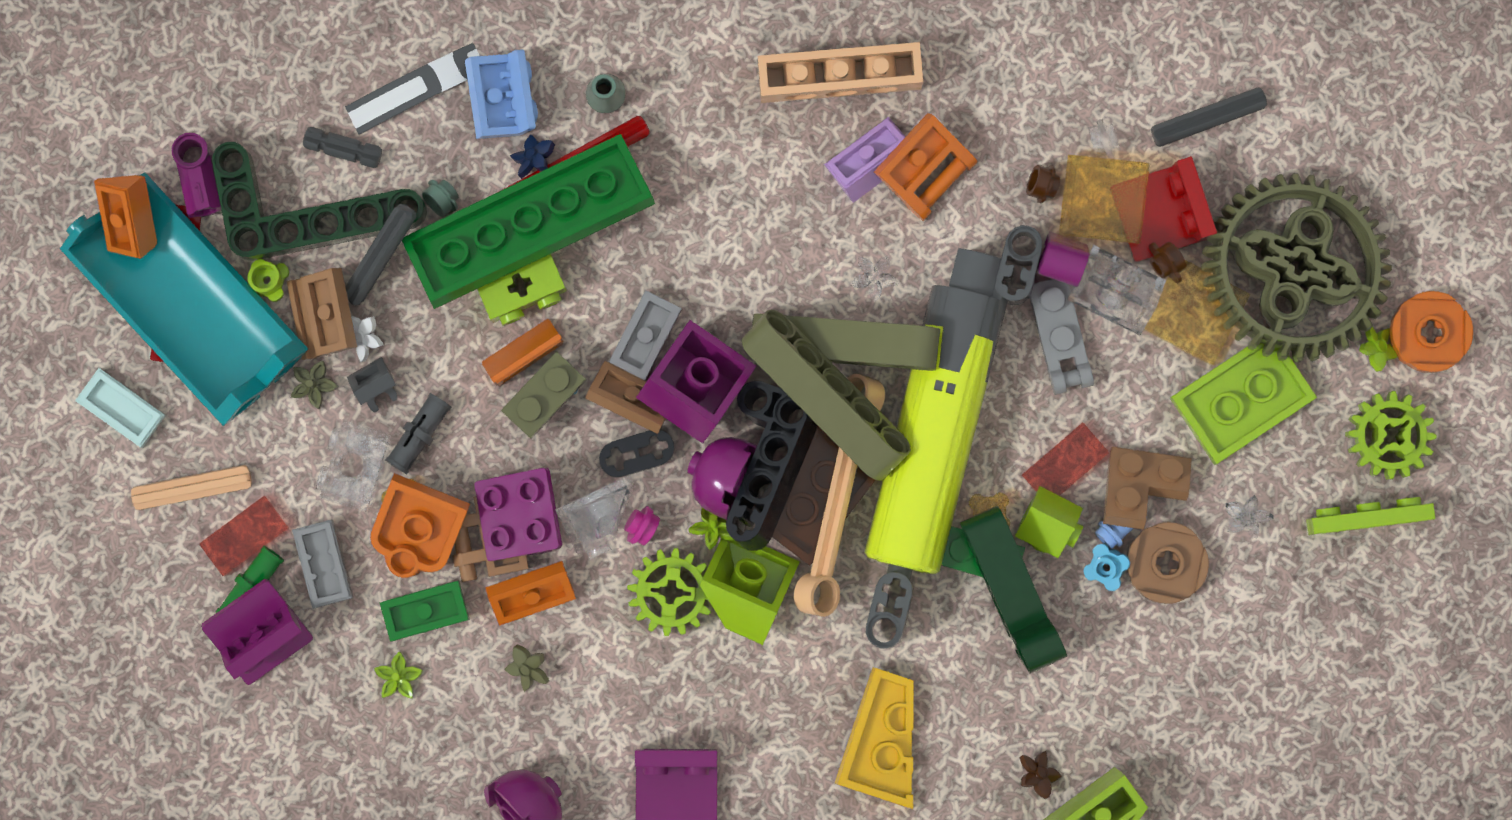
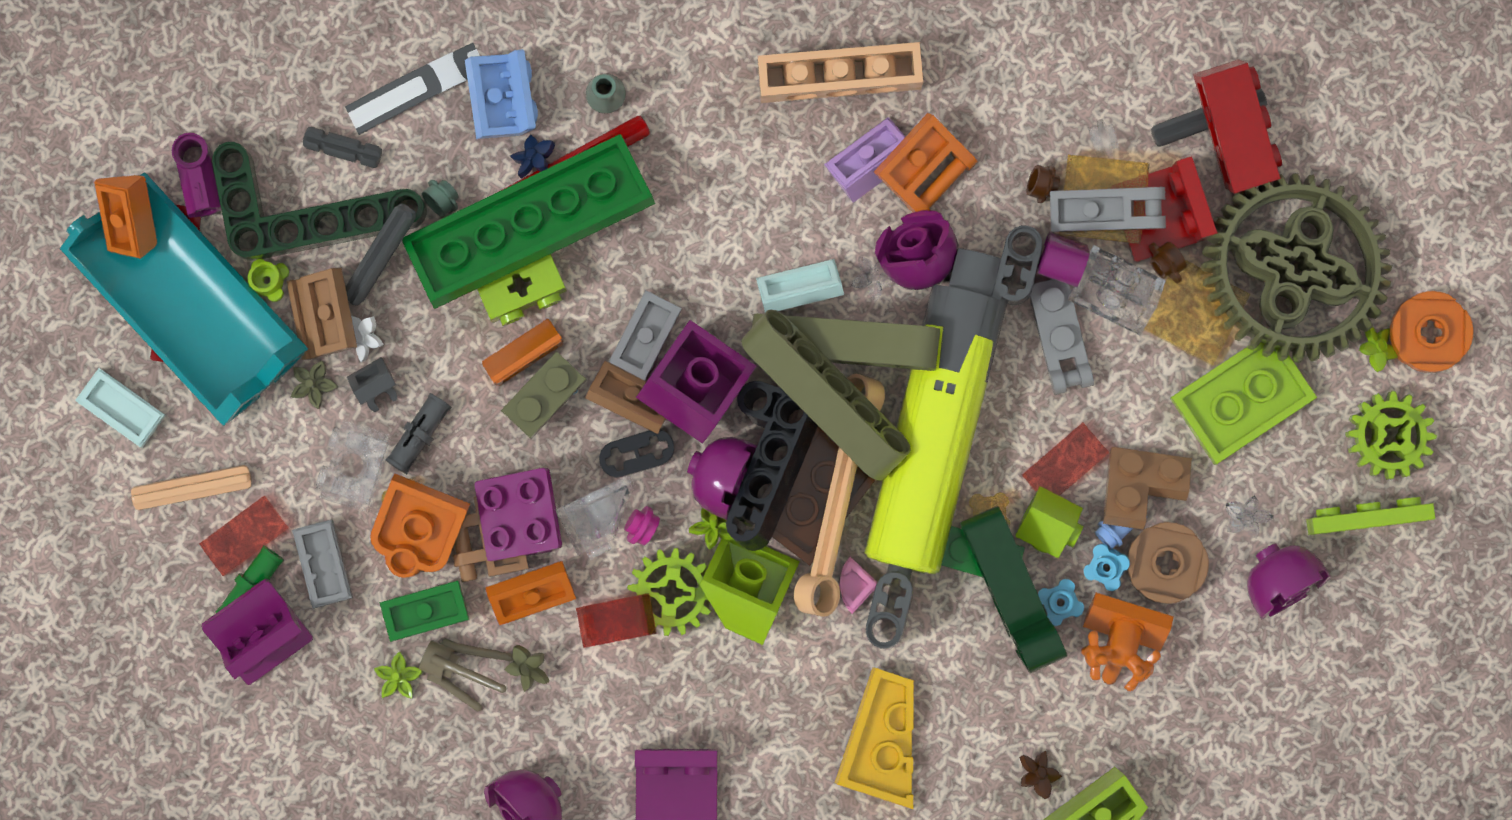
(441, 661): none -> dark tan plant
(616, 620): none -> clear red tile
(800, 286): none -> light aqua tile
(855, 585): none -> bright pink tile
(918, 251): none -> magenta cylinder
(1071, 605): none -> medium azure plate
(1106, 209): none -> light grey plate
(1127, 629): none -> orange piece
(1238, 125): none -> red brick
(1283, 578): none -> magenta cylinder

